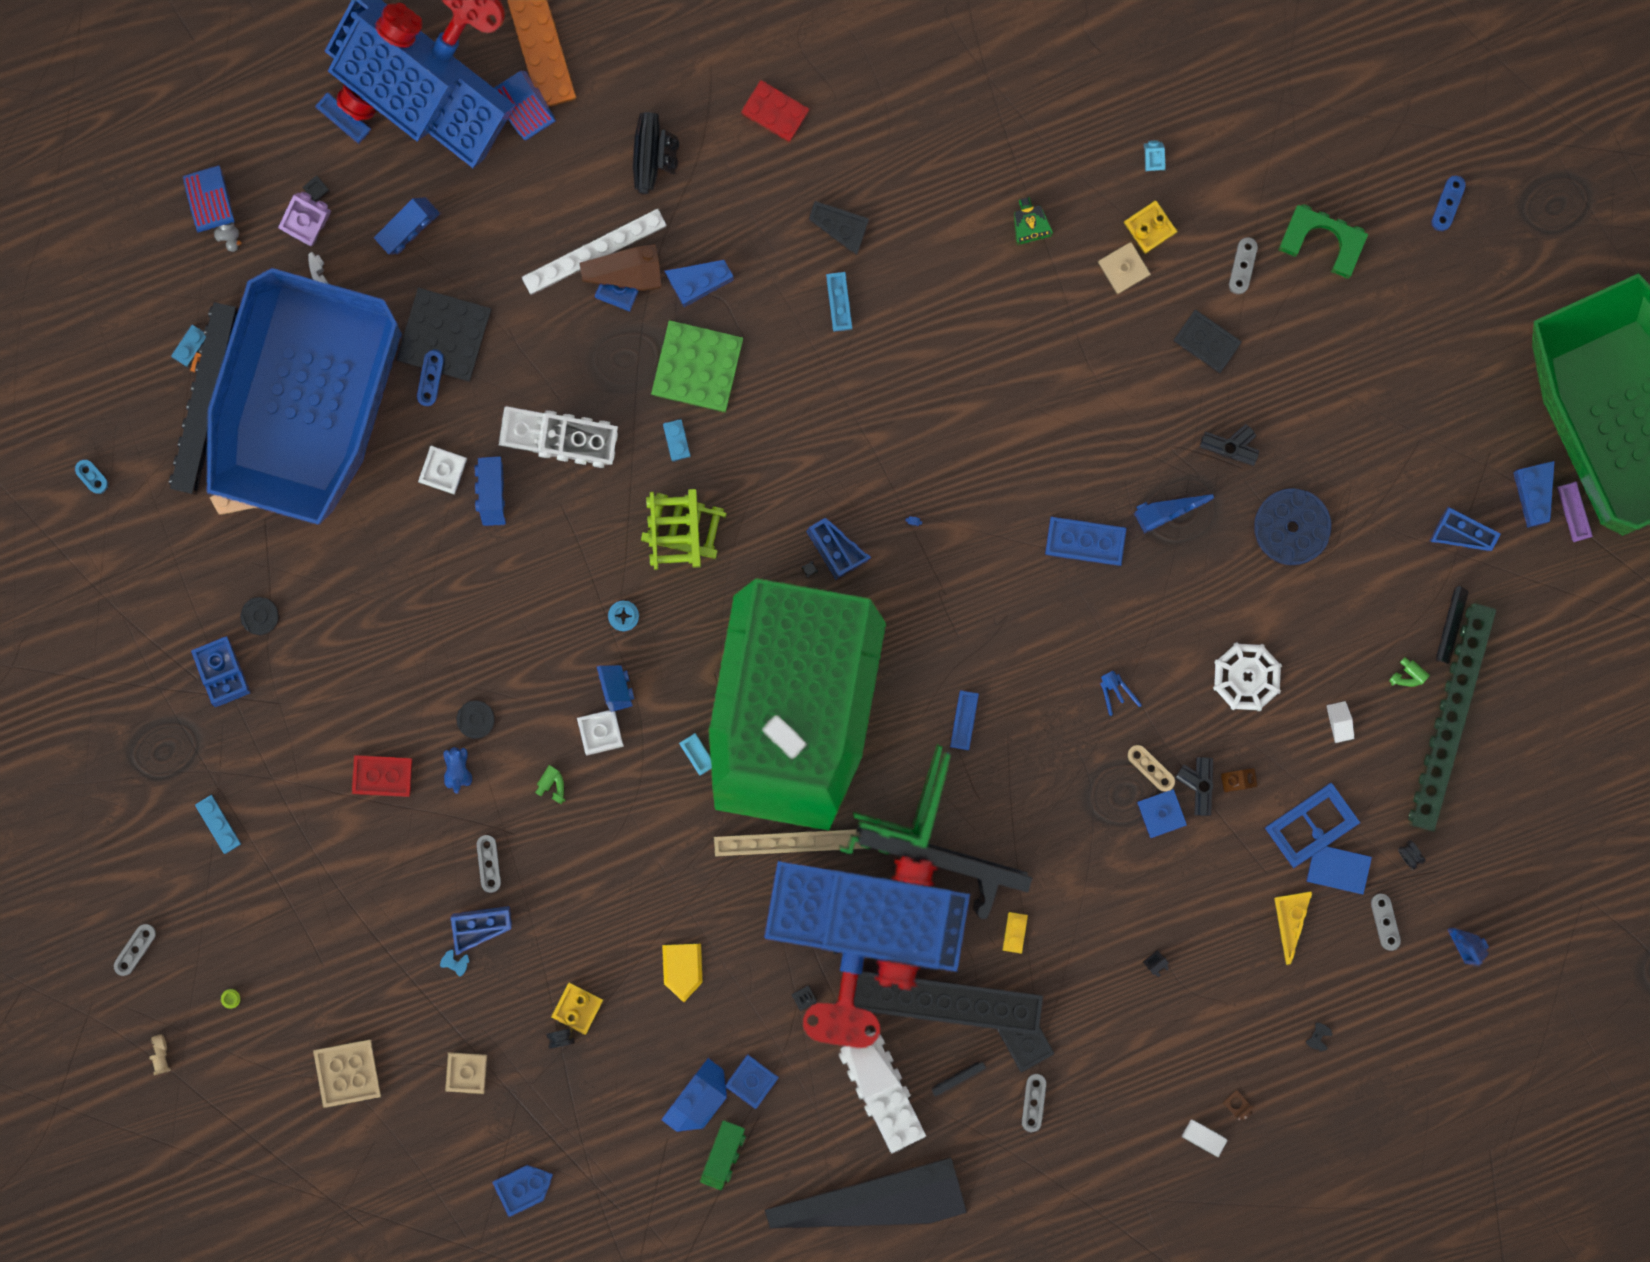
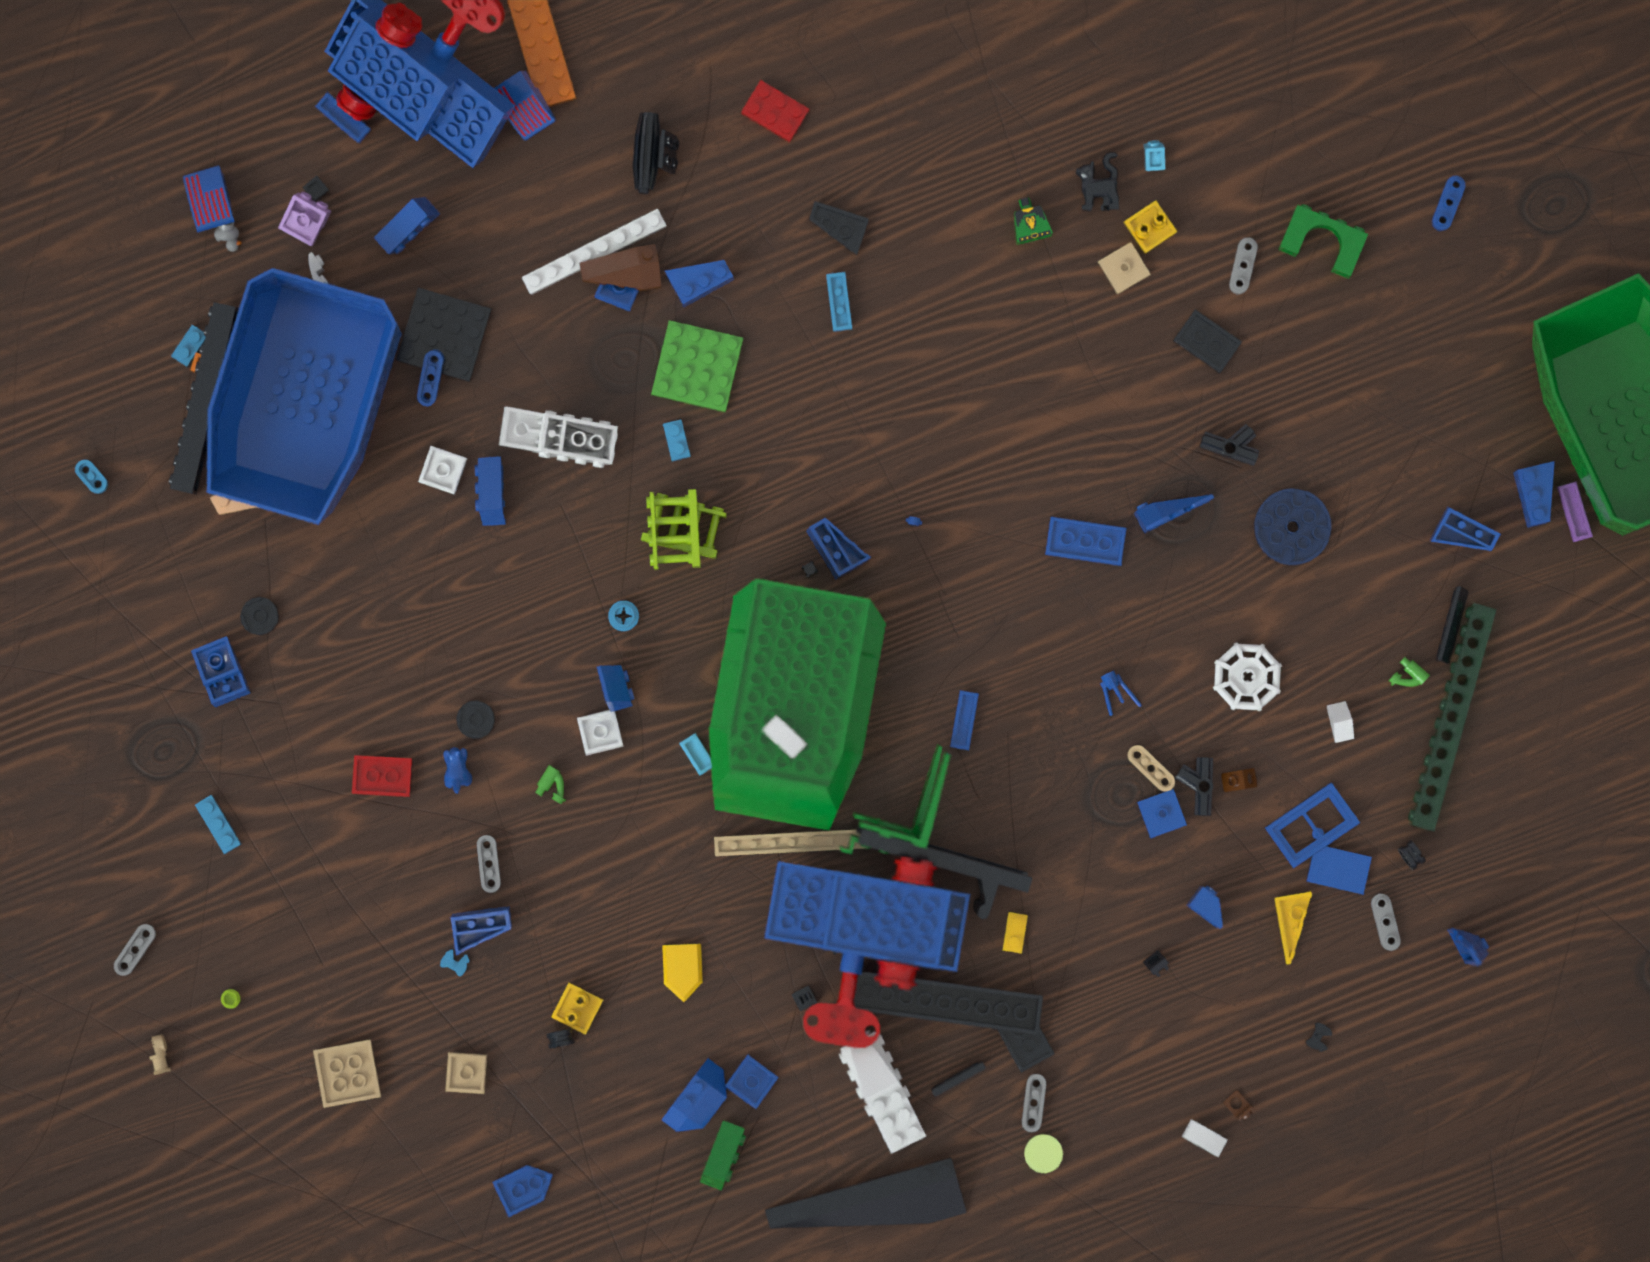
(1043, 1153): none -> yellowish green tile
(1099, 188): none -> black animal
(1207, 906): none -> blue slope

